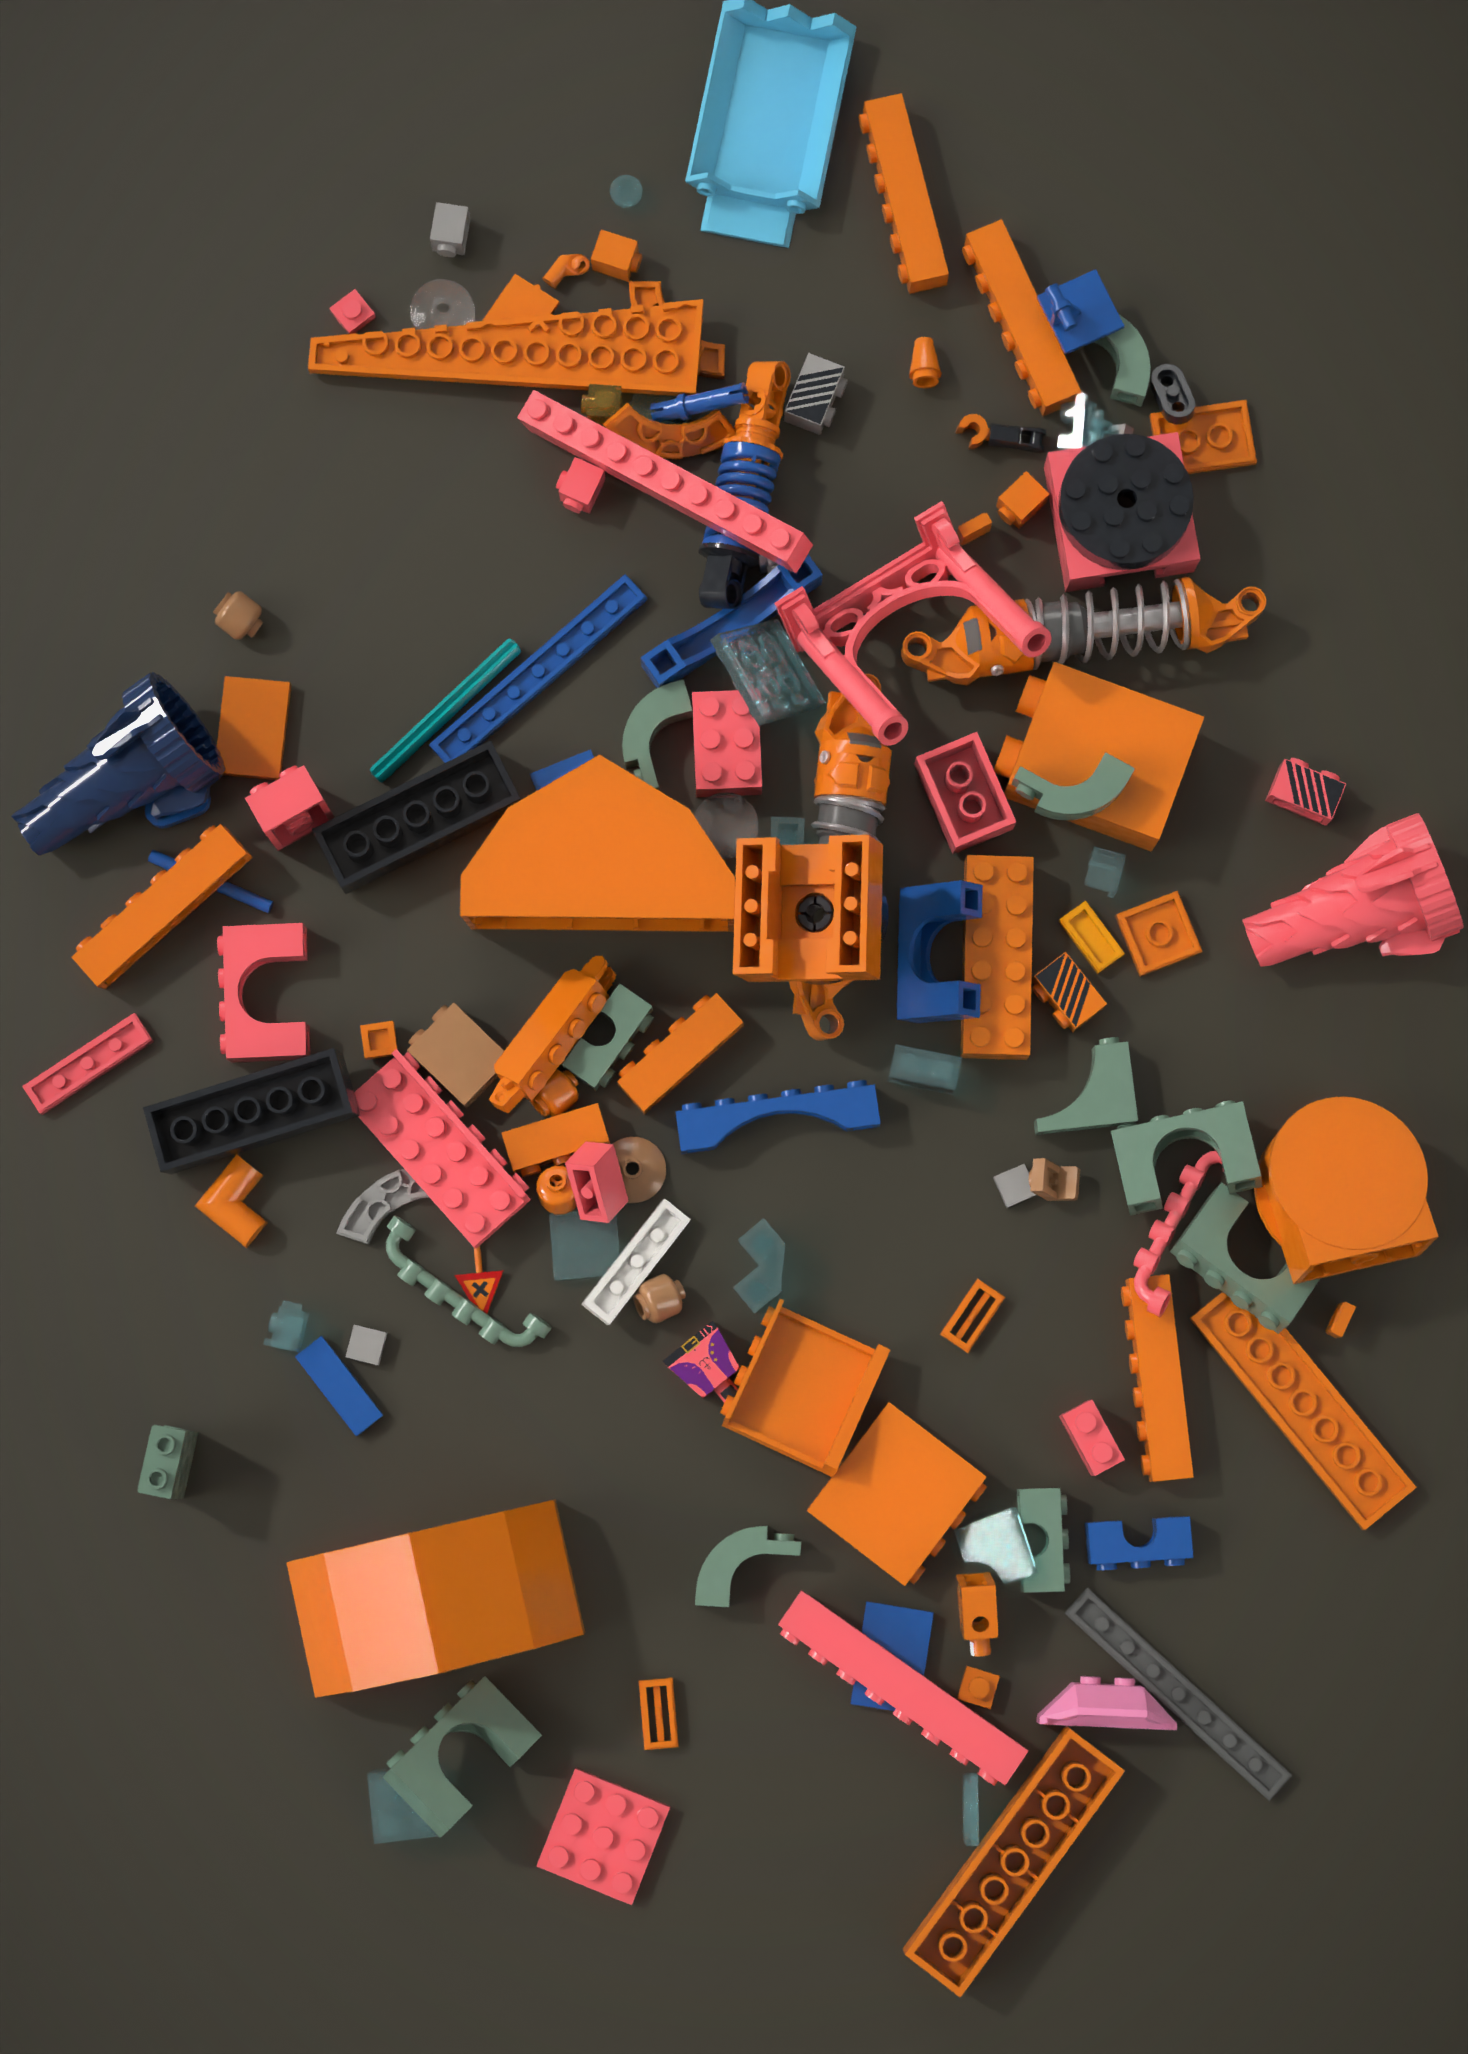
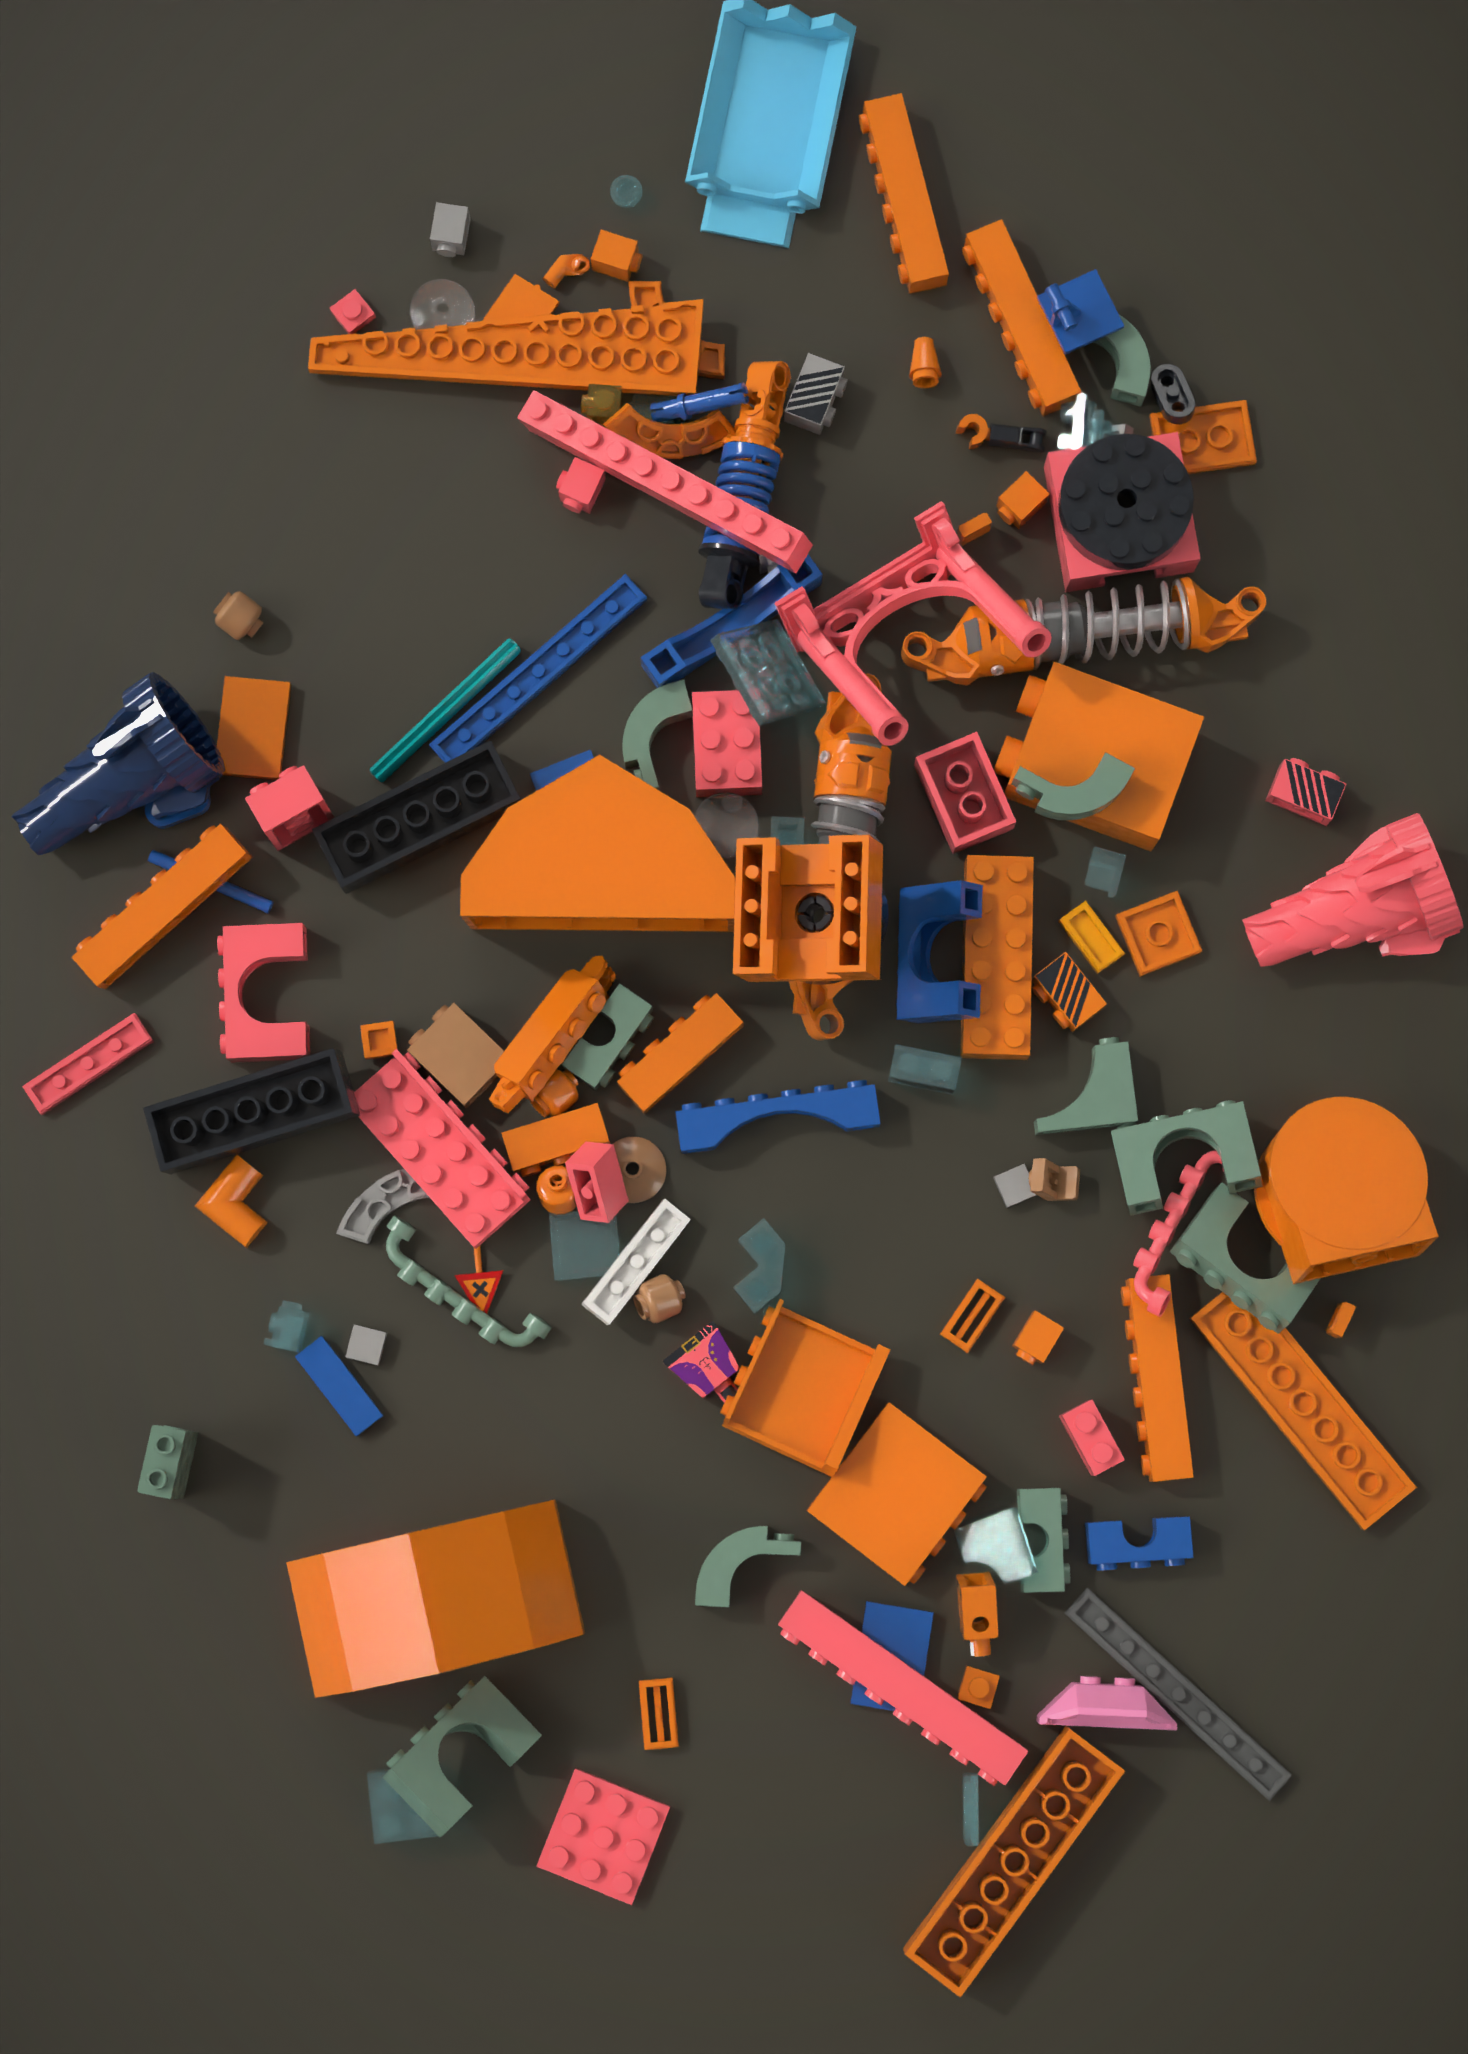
(1037, 1338): none -> orange brick

